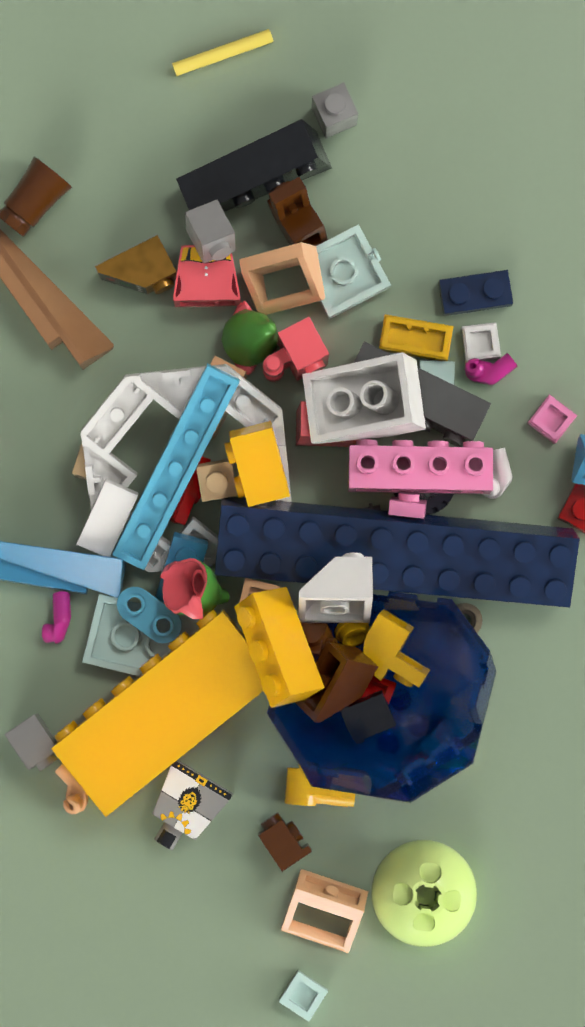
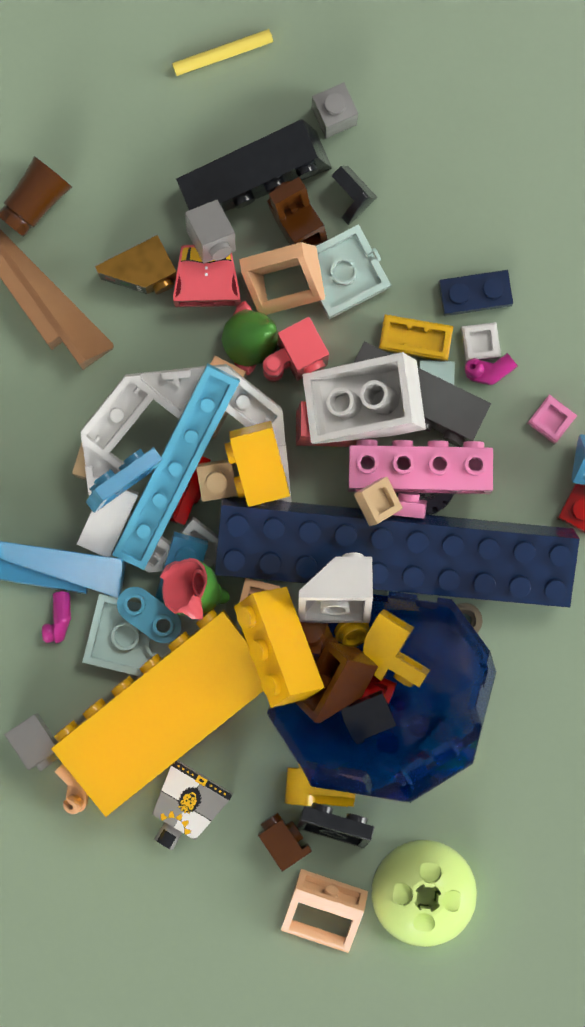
(131, 472): none -> dark azure plate
(303, 995): light aqua tile -> none
(321, 821): none -> black plate
(356, 190): none -> black tile
(378, 501): none -> tan plate
(501, 473): white arm -> none

